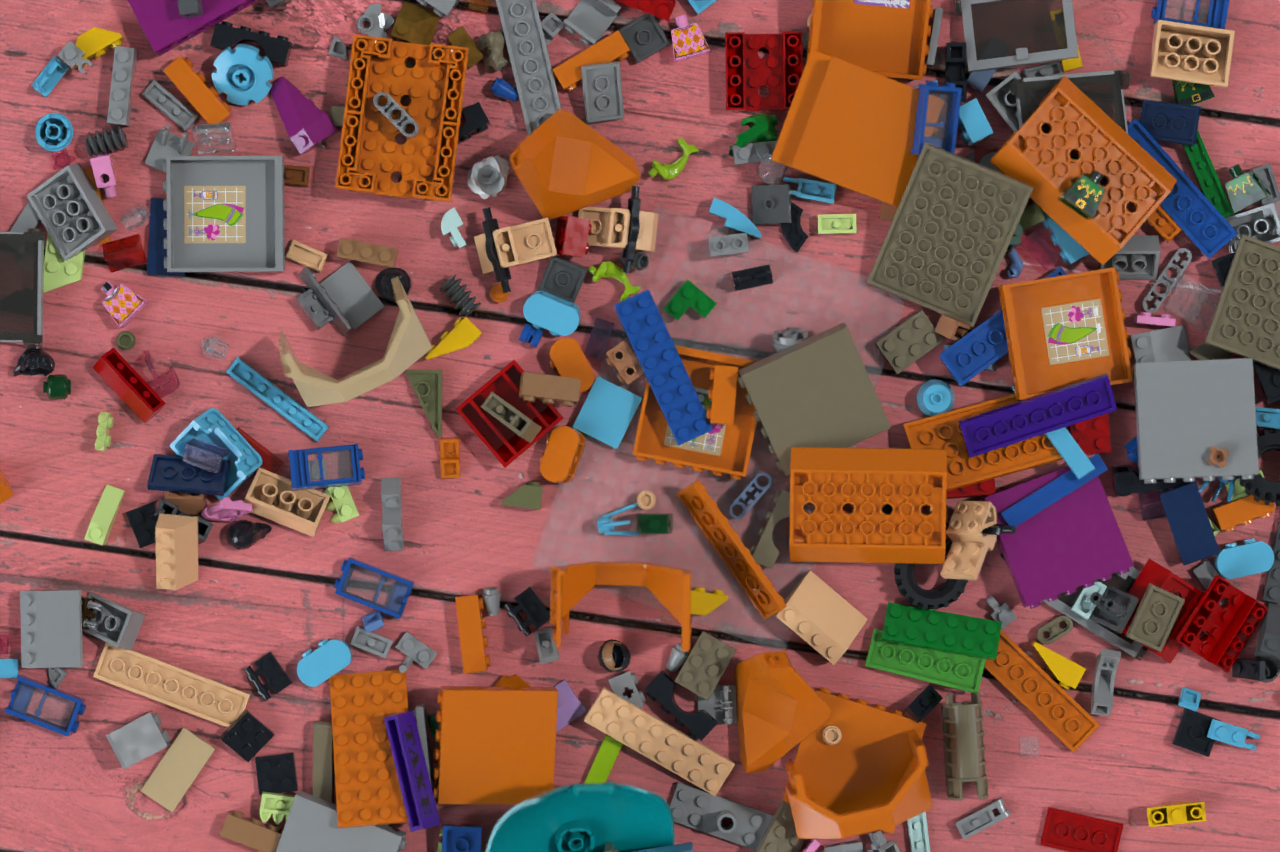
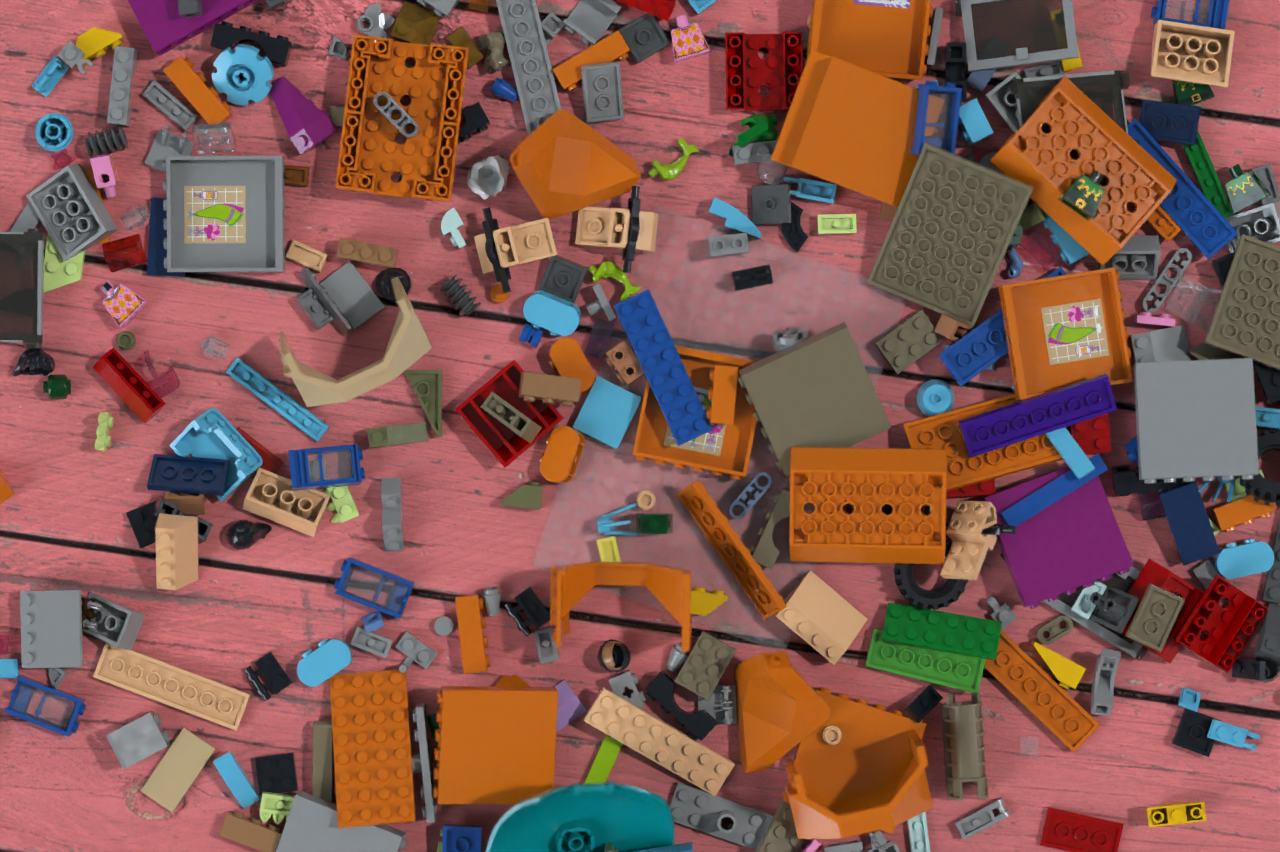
(104, 515): yellowish green slope -> none
(204, 455): clear purple panel -> none
(227, 510): bright pink plate -> none
(236, 779): none -> medium azure slope
(247, 735): black plate -> none
(397, 434): none -> olive slope
(412, 771): dark purple brick -> none
(444, 625): none -> light grey tile
(450, 457): orange slope -> none
(459, 338): yellow slope -> none
(572, 236): red slope -> none
(600, 304): none -> light grey tile
(608, 549): none -> light yellow tile
(640, 261): dark grey cone -> none
(687, 297): green plate -> none
(1223, 453): nougat plate -> none

